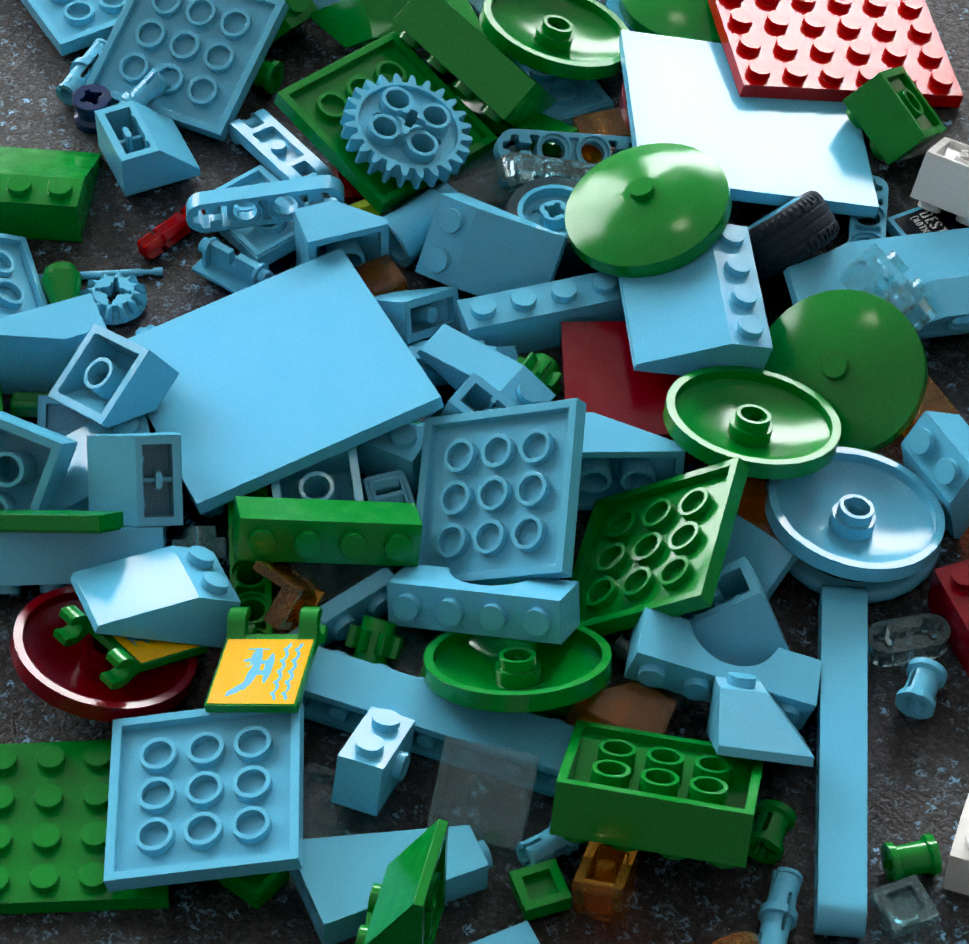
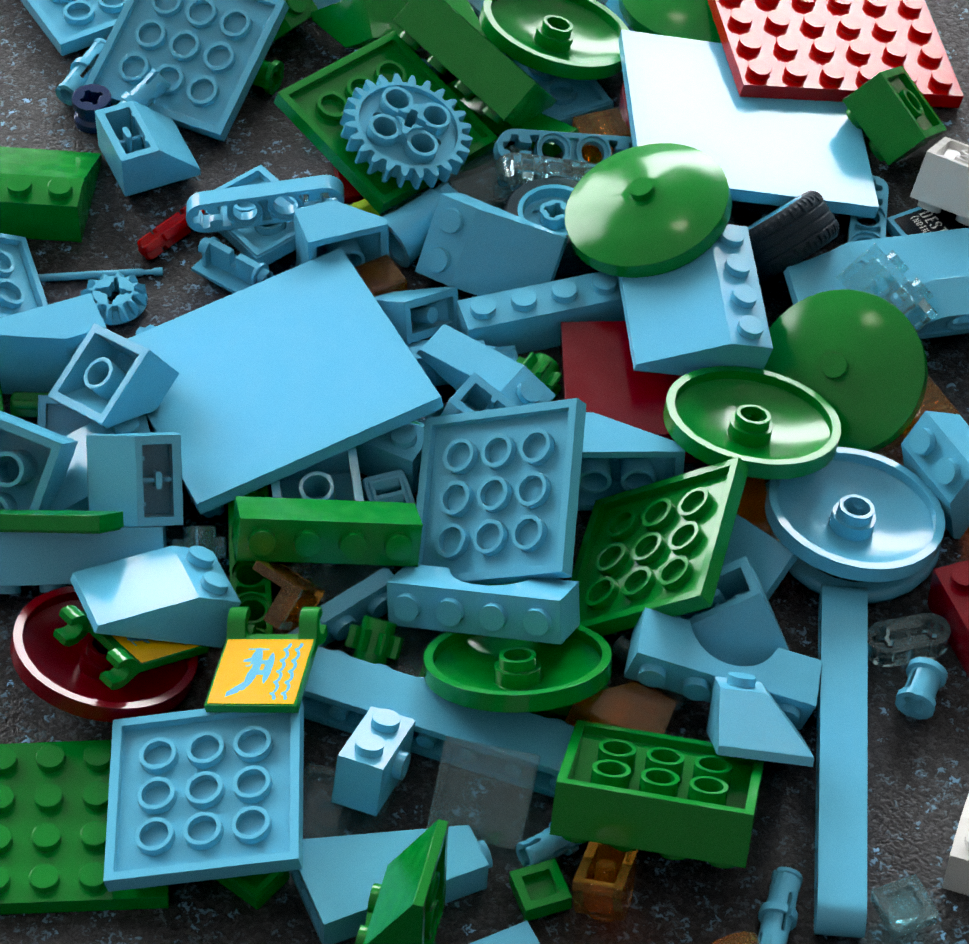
(61, 281): green cone -> none
(275, 147): medium azure plate -> none
(770, 830): green bush -> none
(911, 858): green bush -> none

